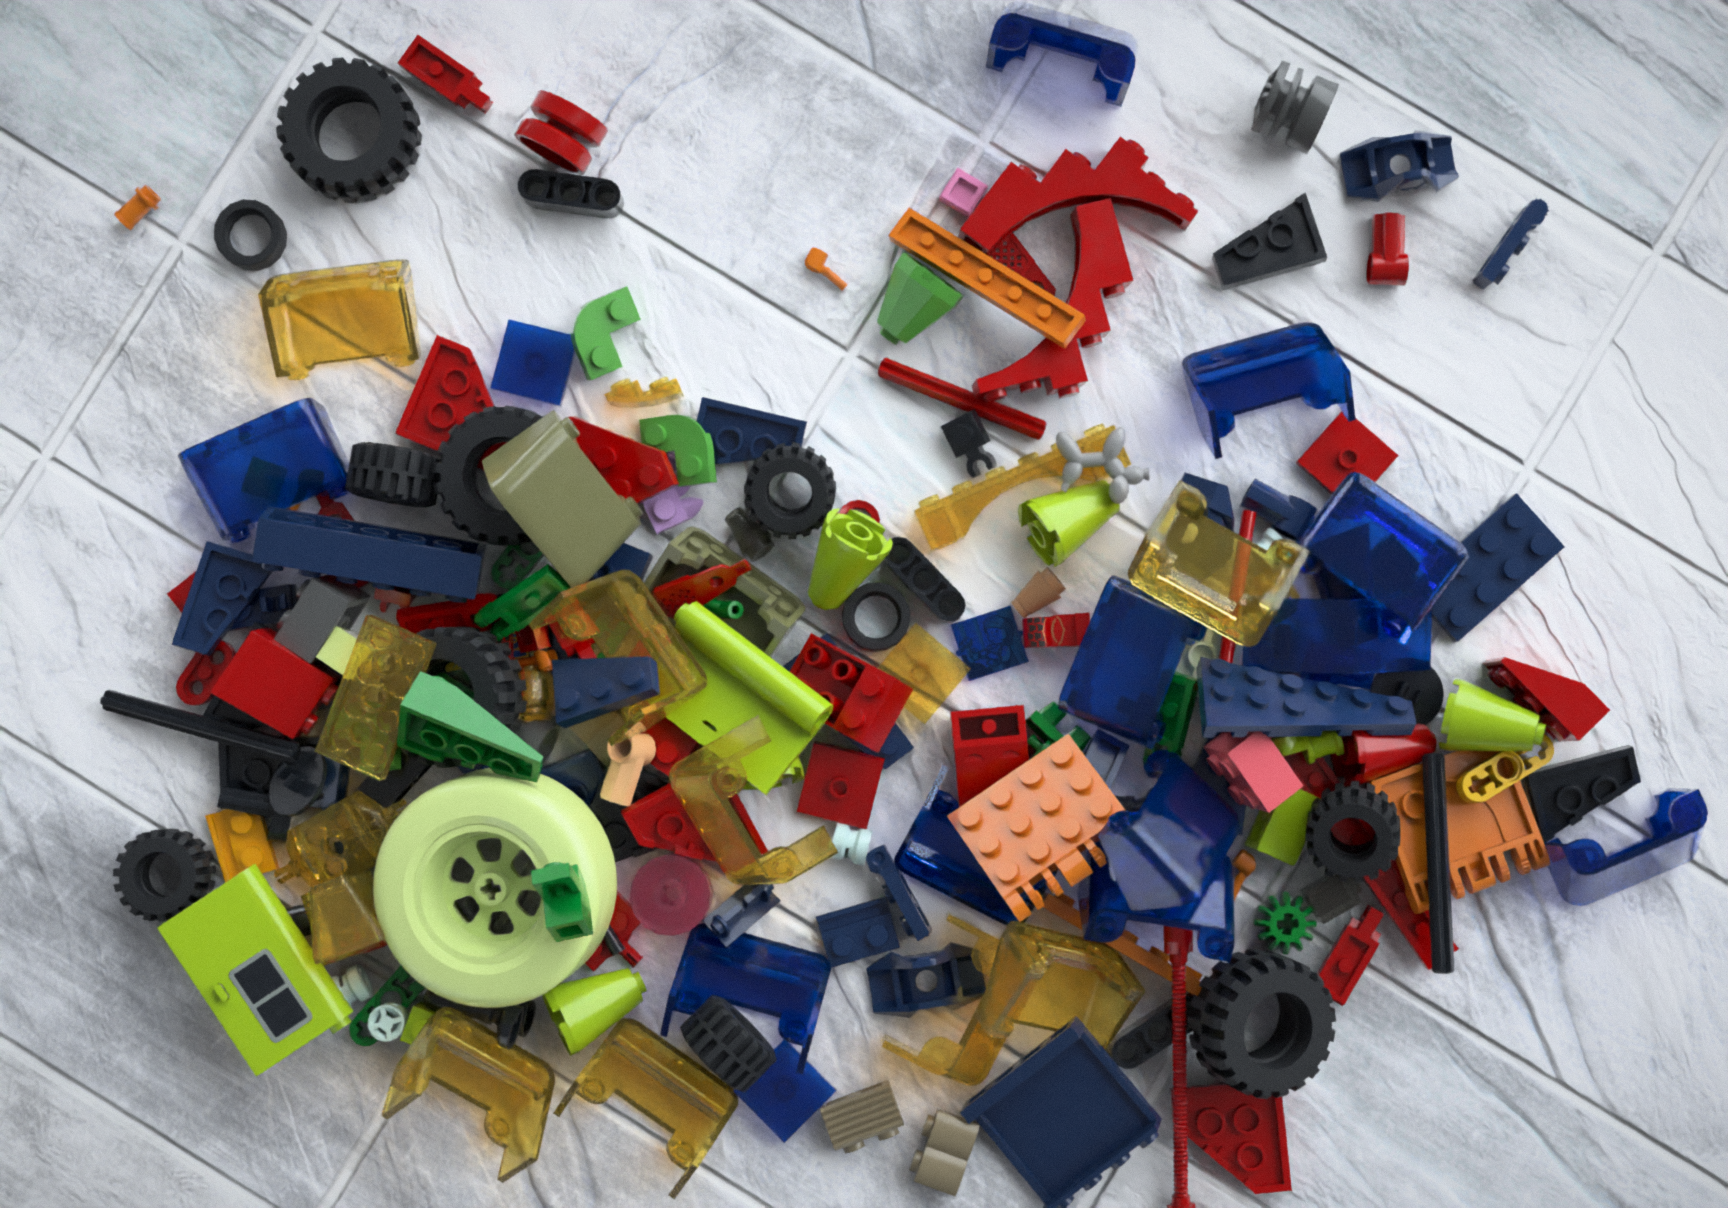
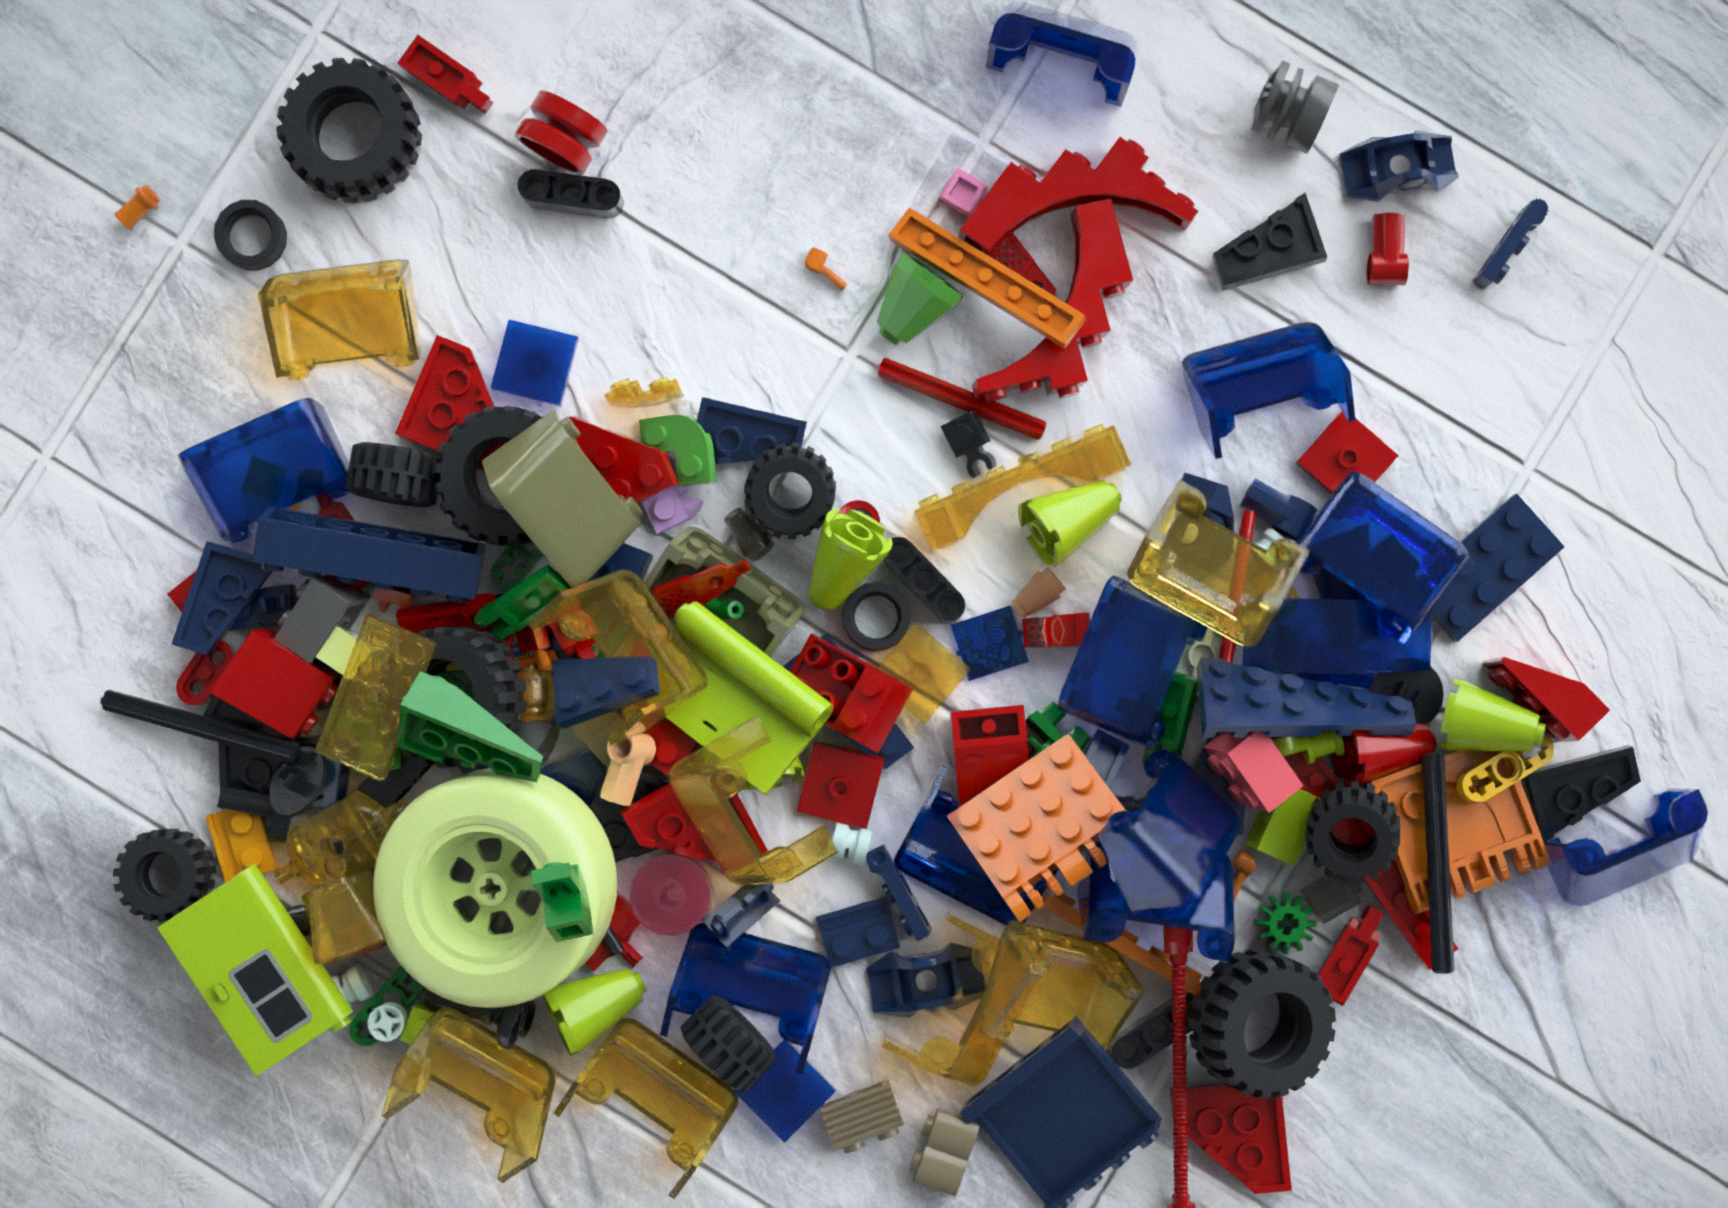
(592, 330): bright green plate -> none
(1108, 458): light grey piece -> none

